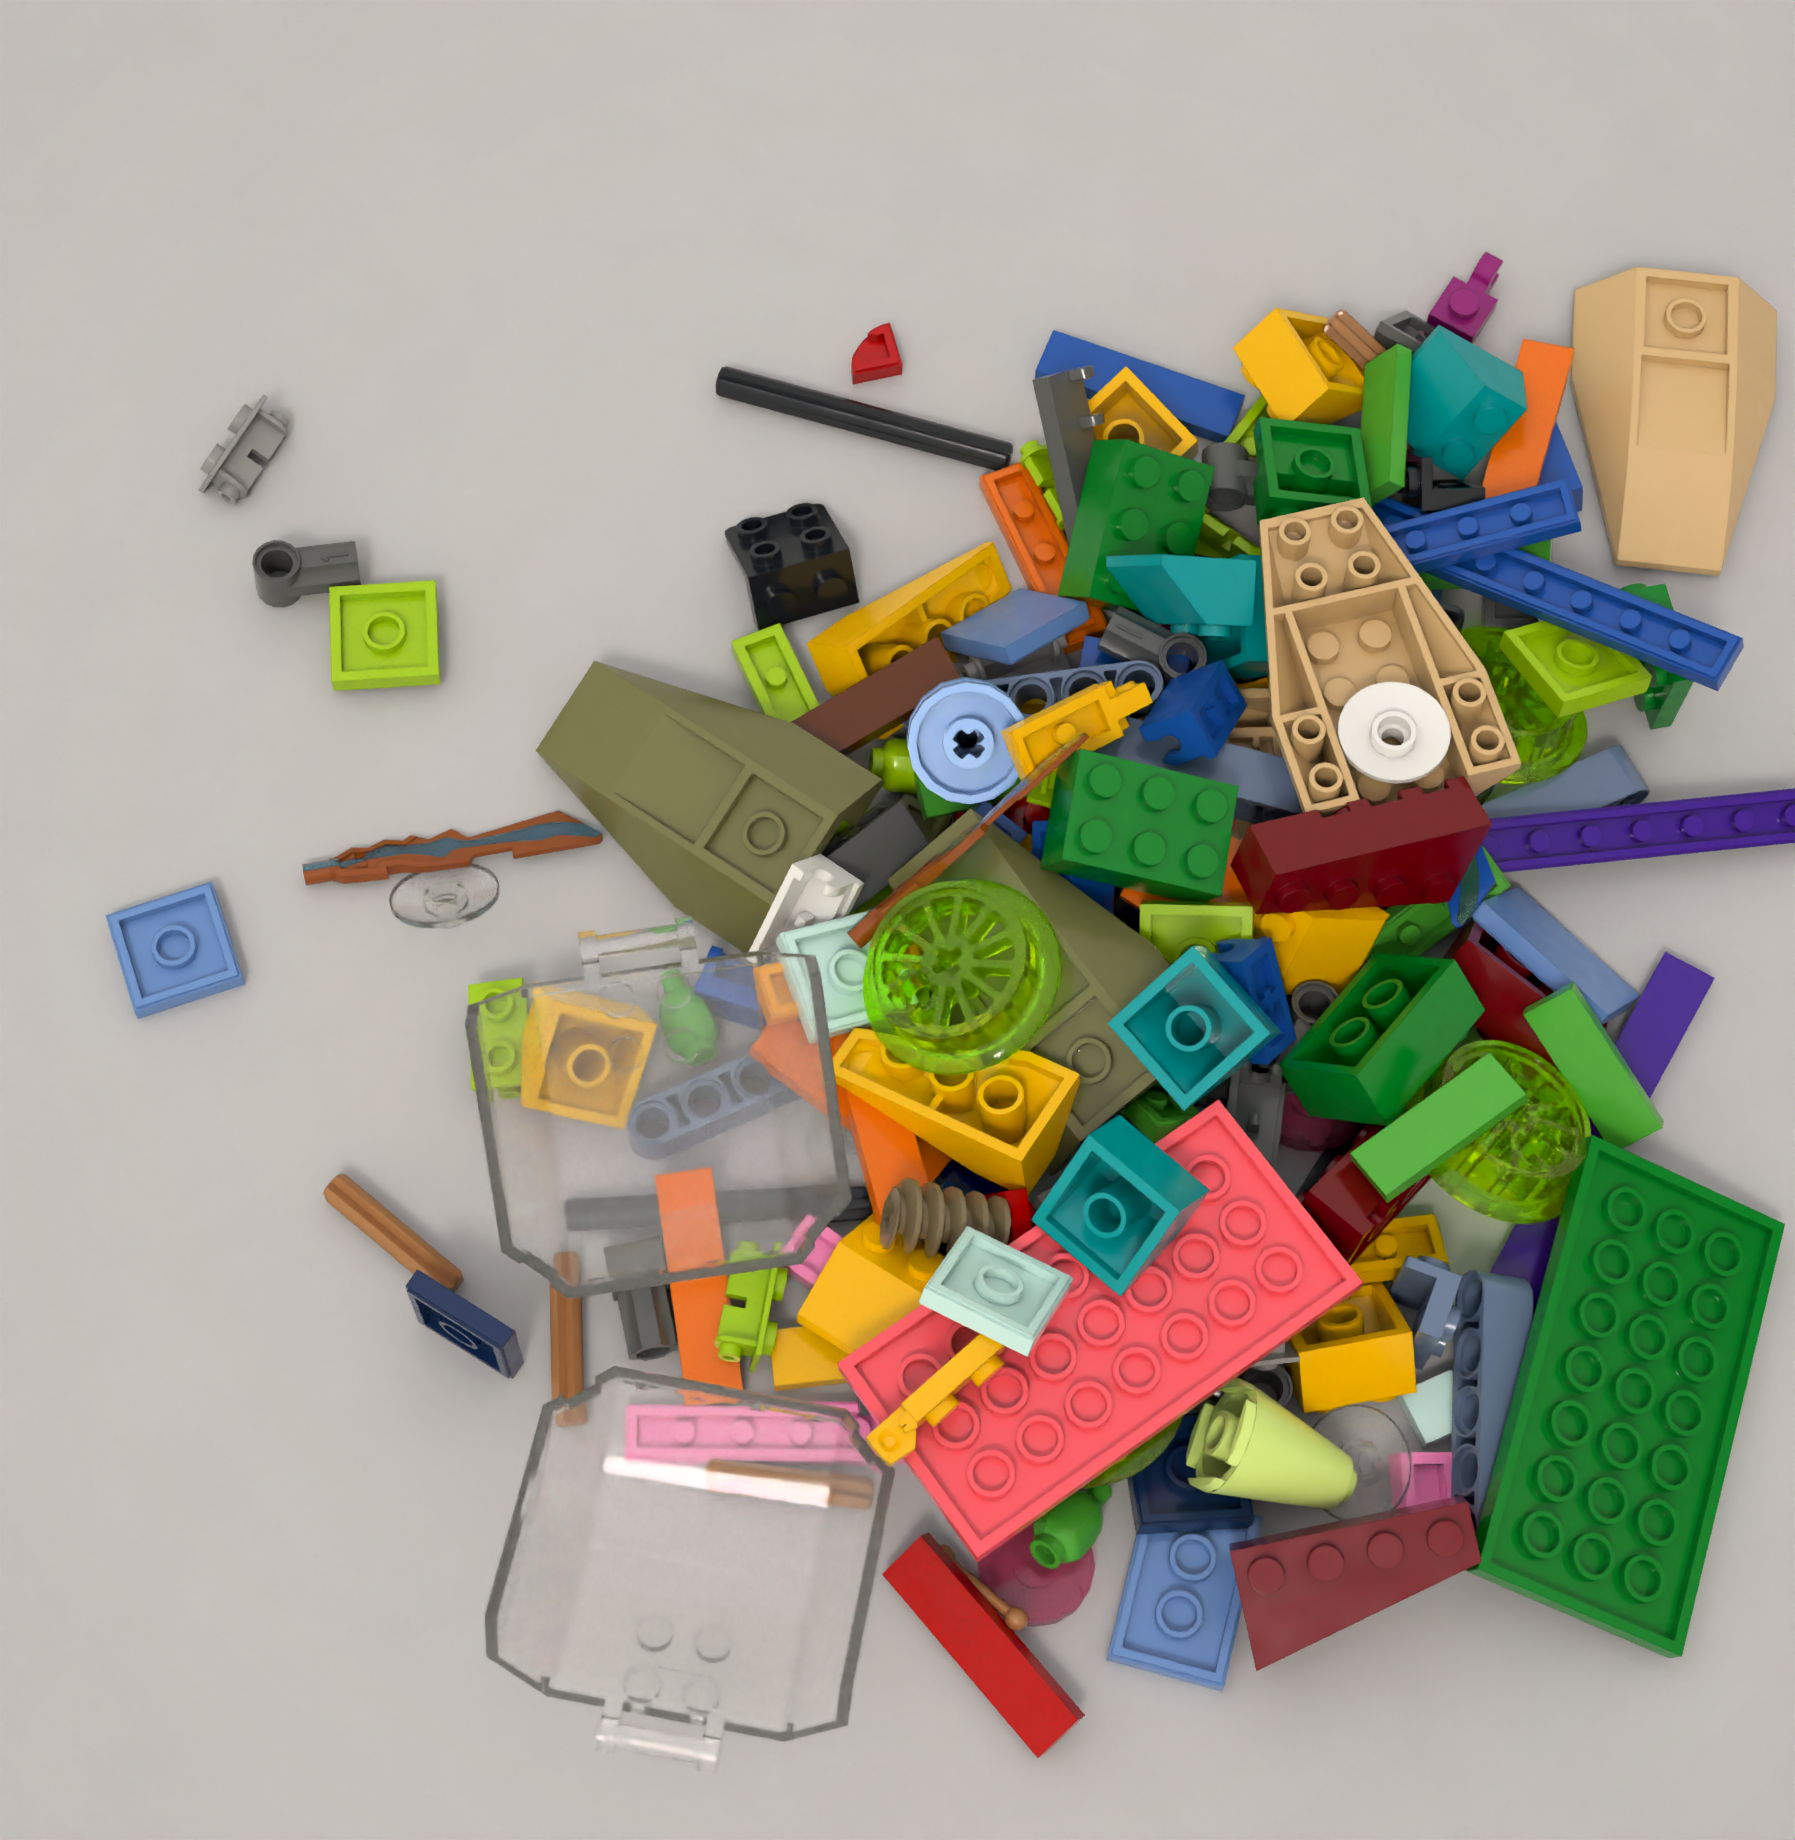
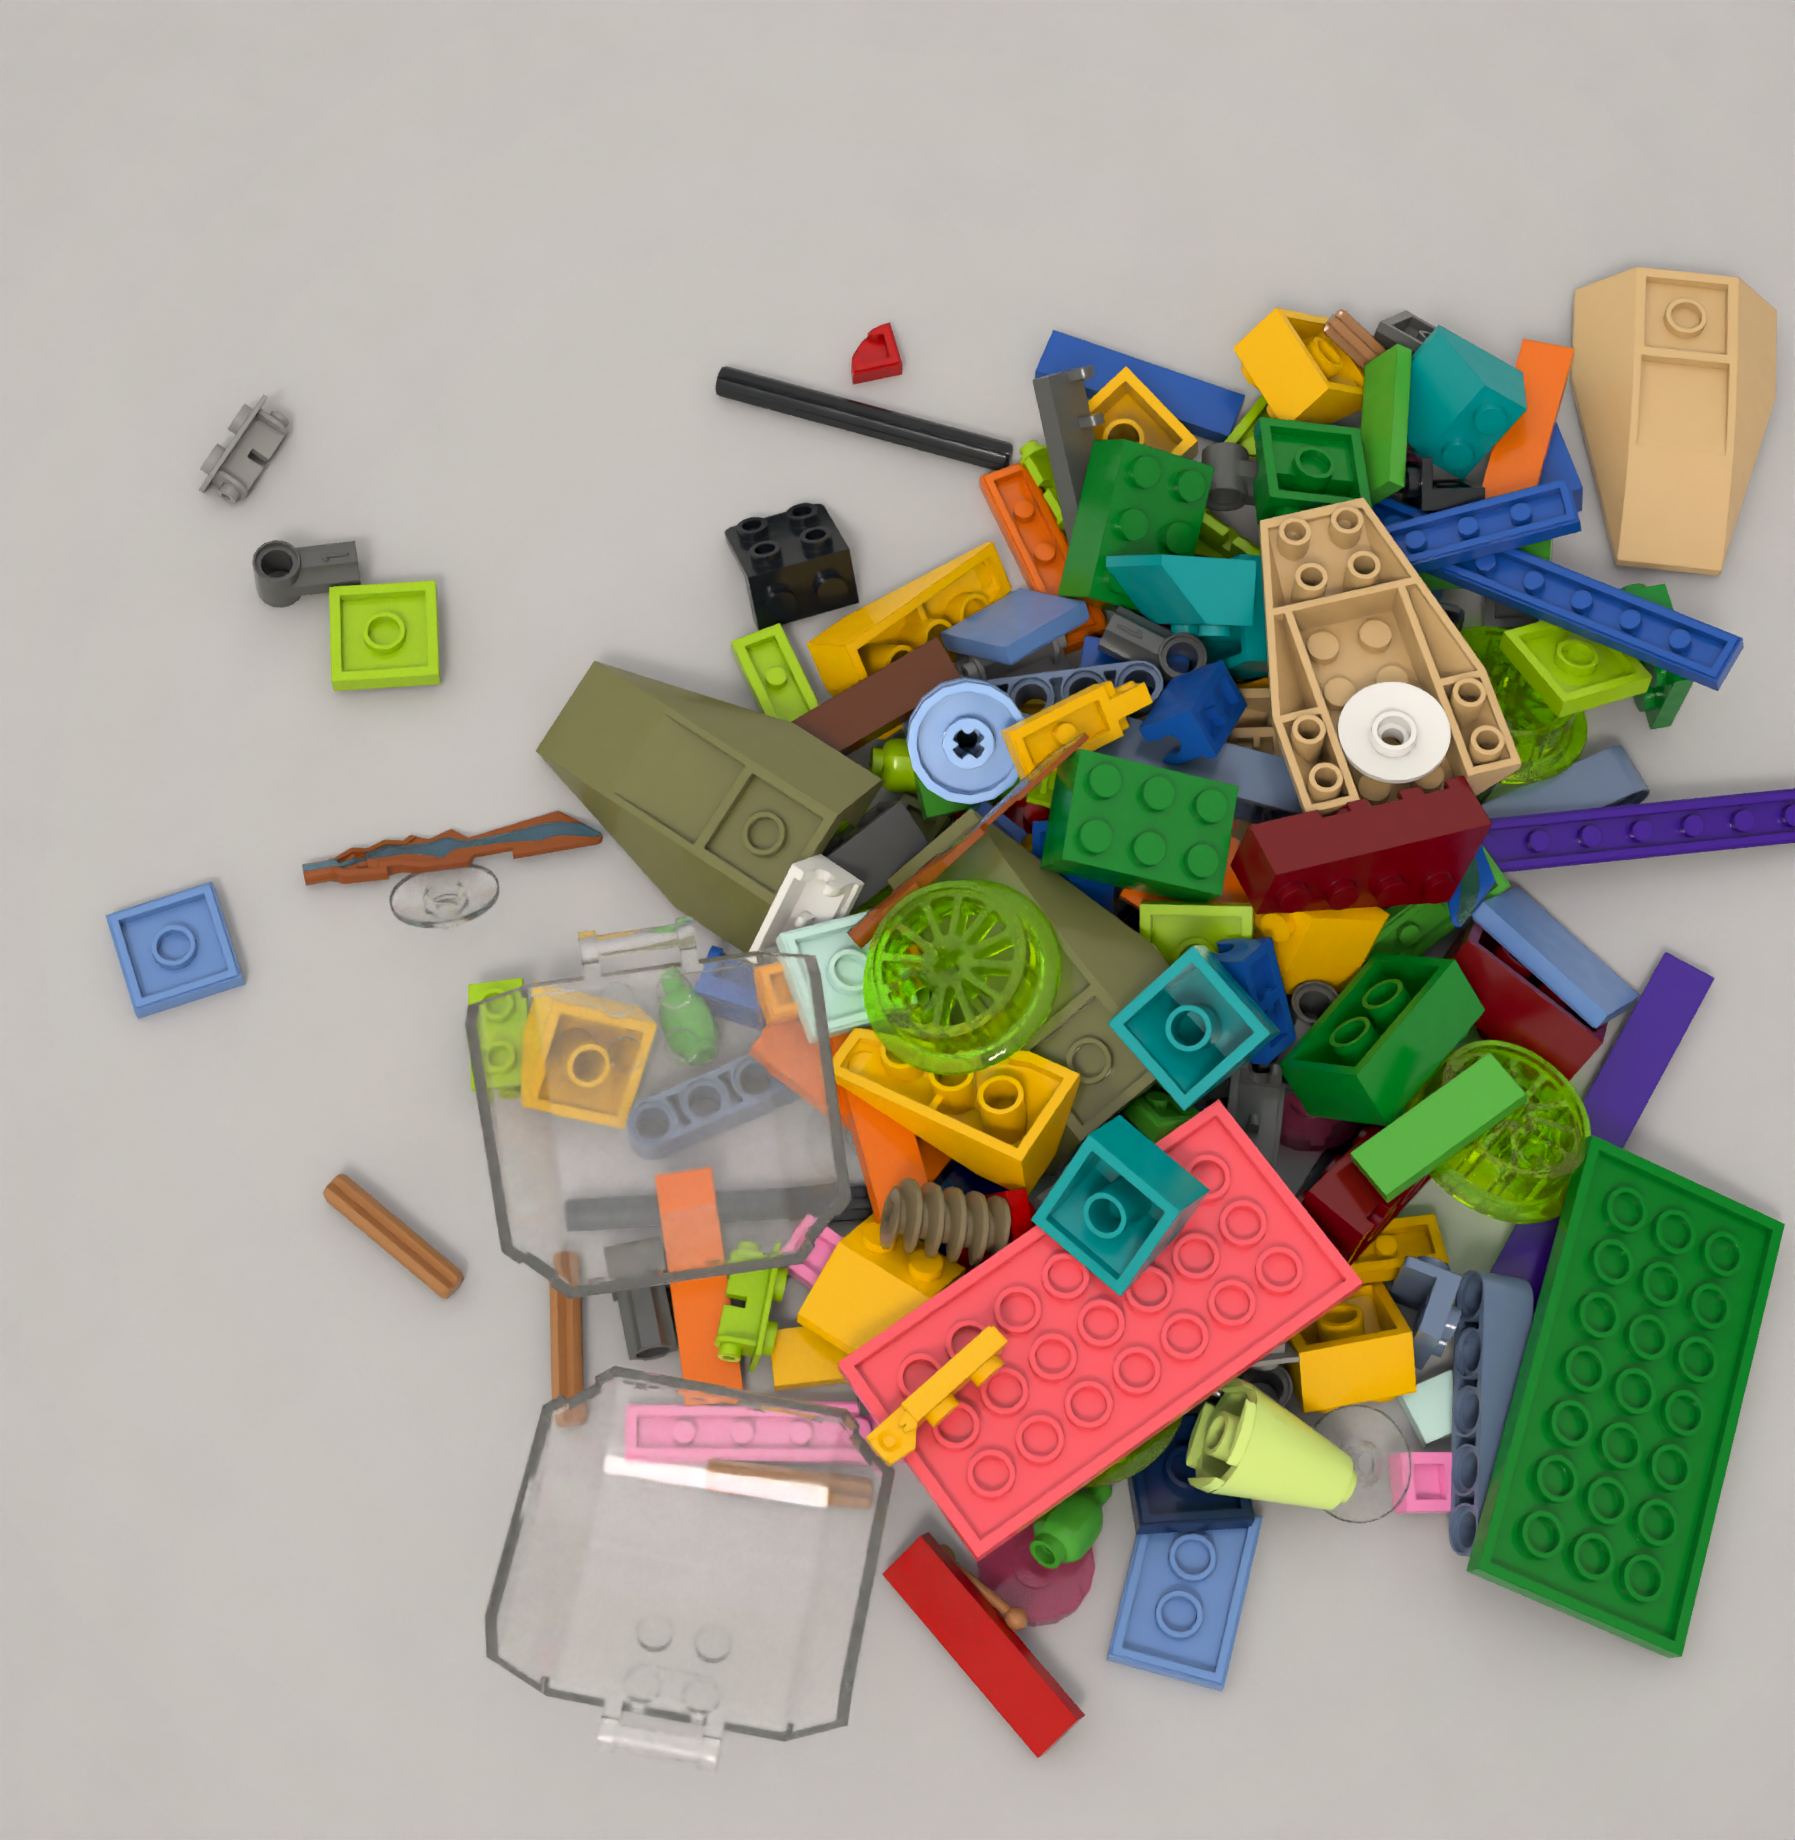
(465, 1325): dark blue tile -> none
(996, 1291): light aqua tile -> none
(1340, 1572): dark red wedge -> none
(1467, 306): magenta plate -> none
(1593, 1066): bright green tile -> none

